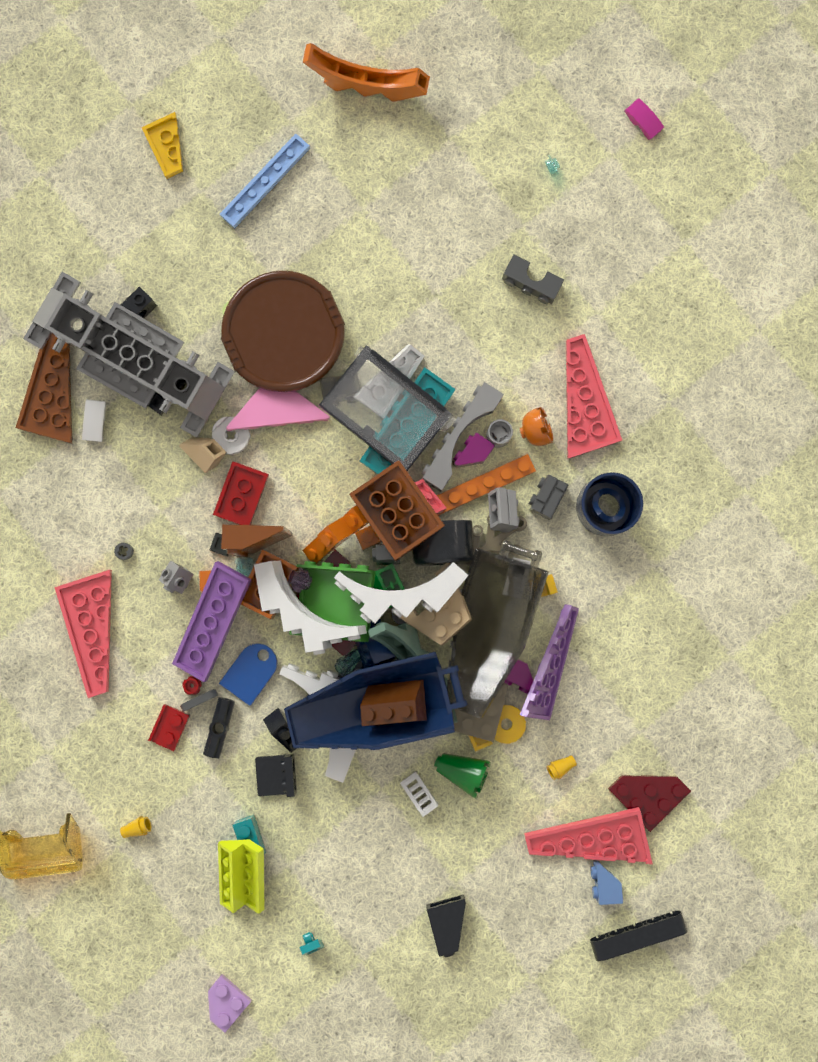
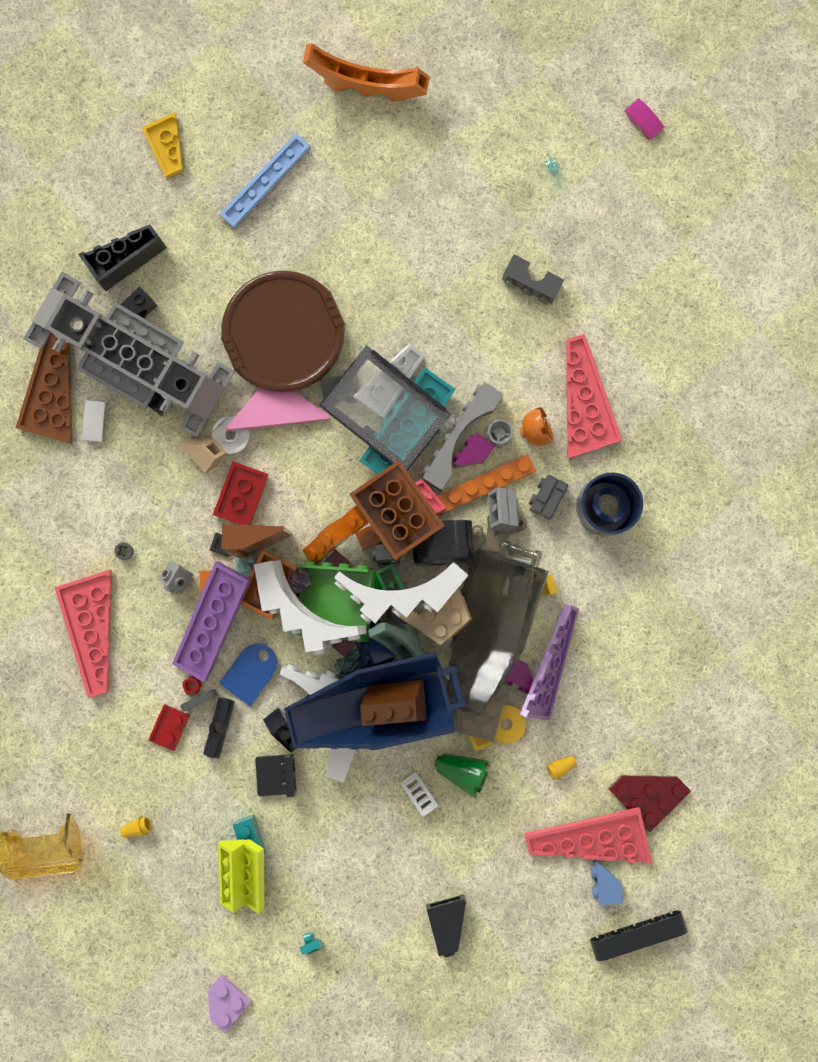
(122, 256): none -> black wedge

